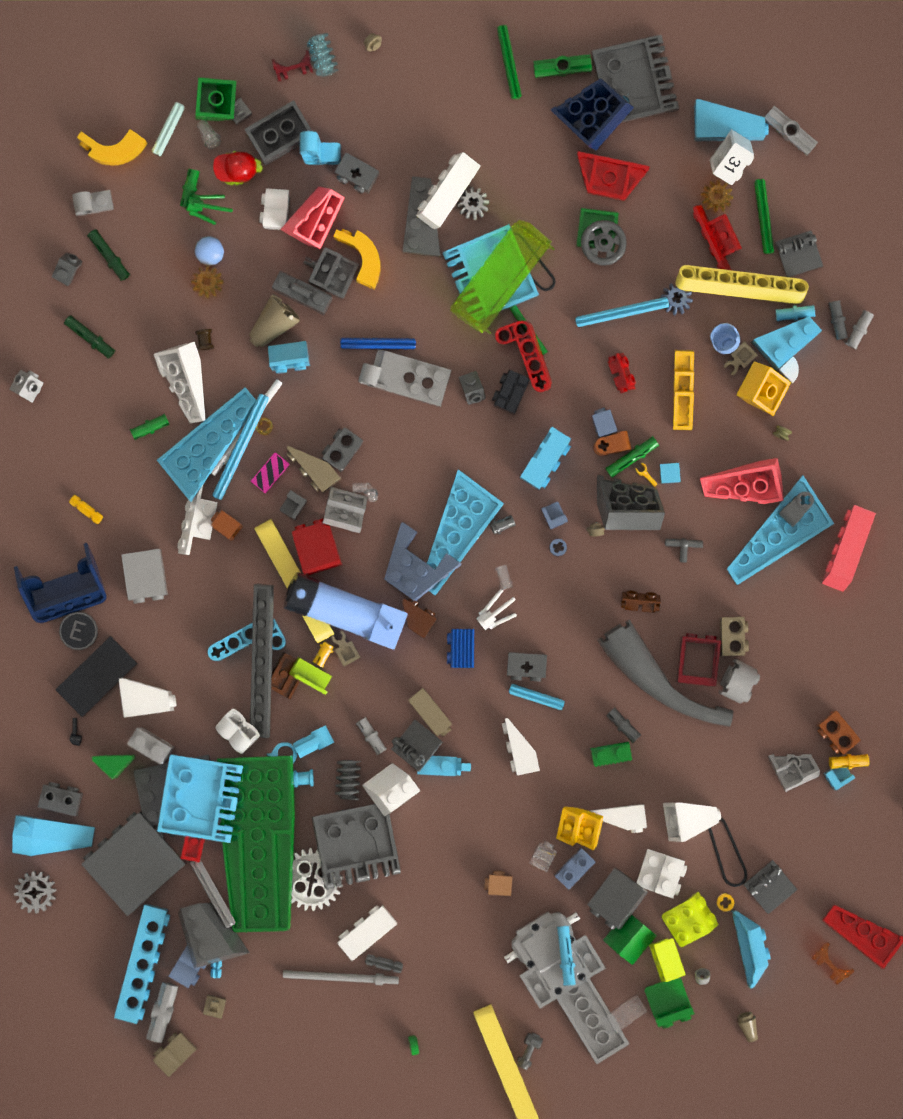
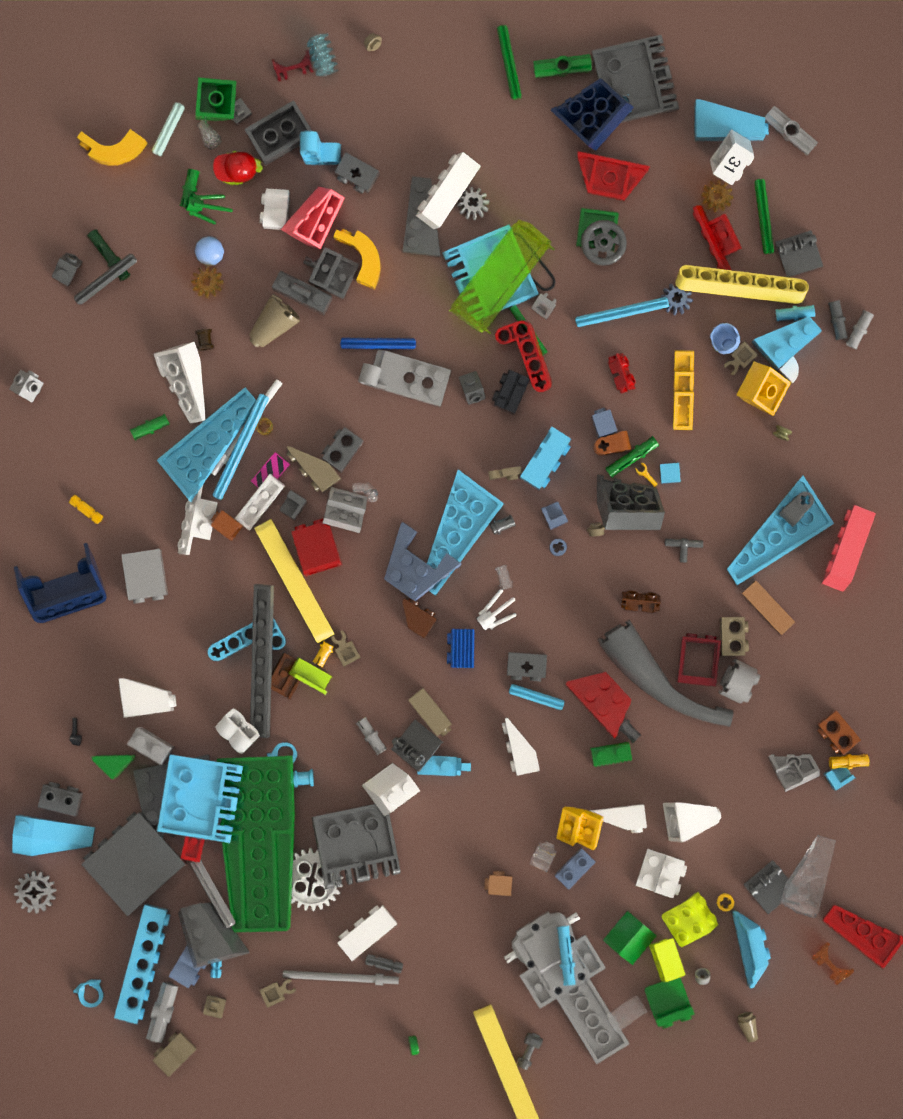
(78, 631): black tile -> none
(80, 992): none -> medium azure piece
(91, 203): light grey plate -> none
(95, 341): dark green pin -> none
(96, 676): black tile -> none
(105, 279): none -> dark grey axle
(260, 502): none -> white tile
(274, 993): none -> dark tan plate
(288, 356): medium azure slope -> none
(316, 740): medium azure piece -> none
(344, 610): light blue piece -> none
(348, 779): dark grey piece -> none
(511, 473): none -> dark tan plate
(544, 306): none -> light grey tile
(602, 699): none -> red wing
(617, 899): dark grey brick -> none
(737, 852): black piece -> none
(750, 482): coral wedge -> none
(768, 607): none -> medium nougat tile
(807, 883): none -> clear wedge

